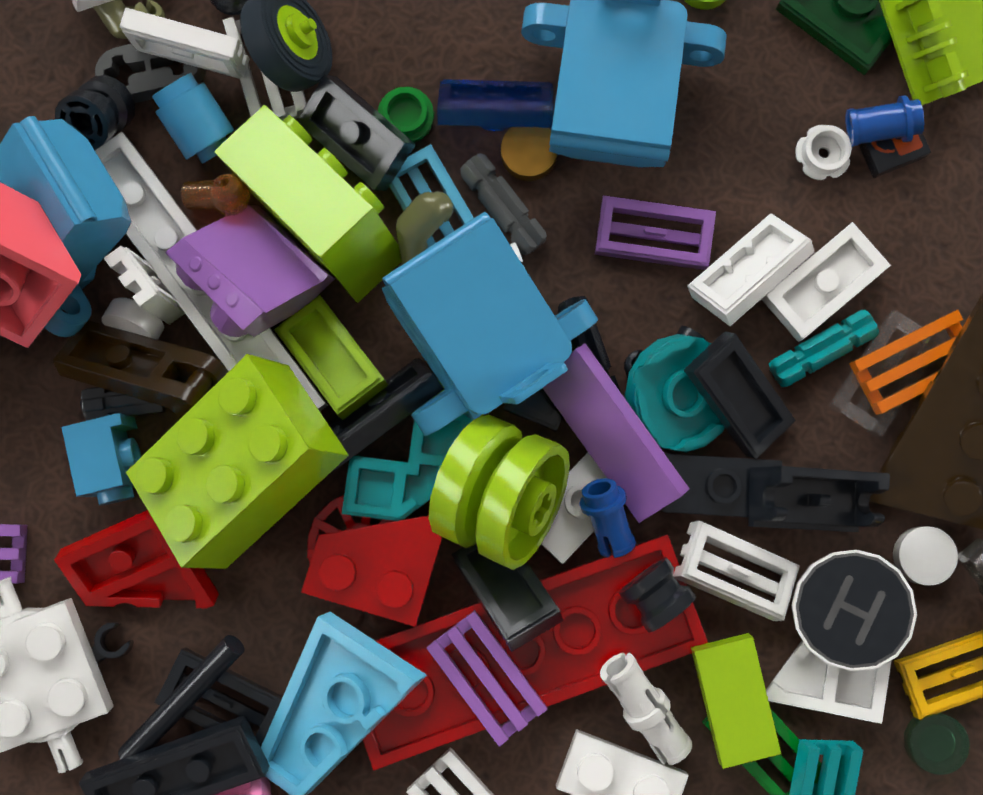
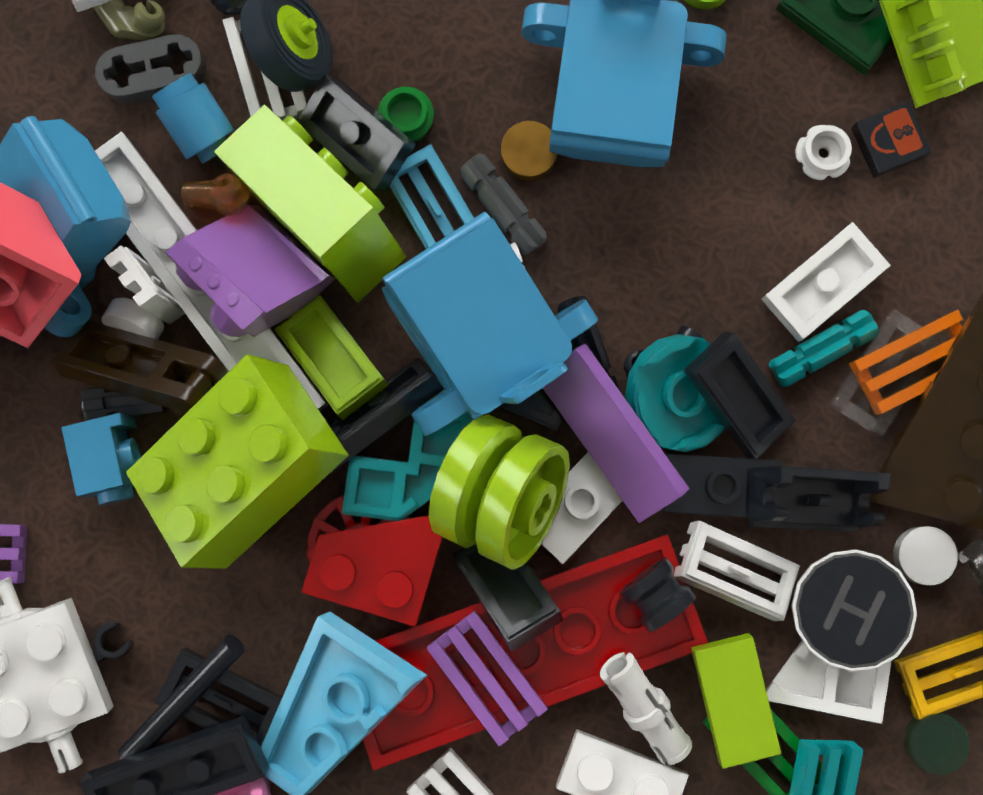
(98, 109): black wheel -> none
(132, 567): red wing -> none
(184, 43): white tile -> none
(421, 221): olive arm -> none
(495, 104): clear blue plate -> none
(604, 505): blue pin -> none
(652, 254): medium lavender tile -> none
(751, 269): white plate -> none
(885, 121): blue pin -> none

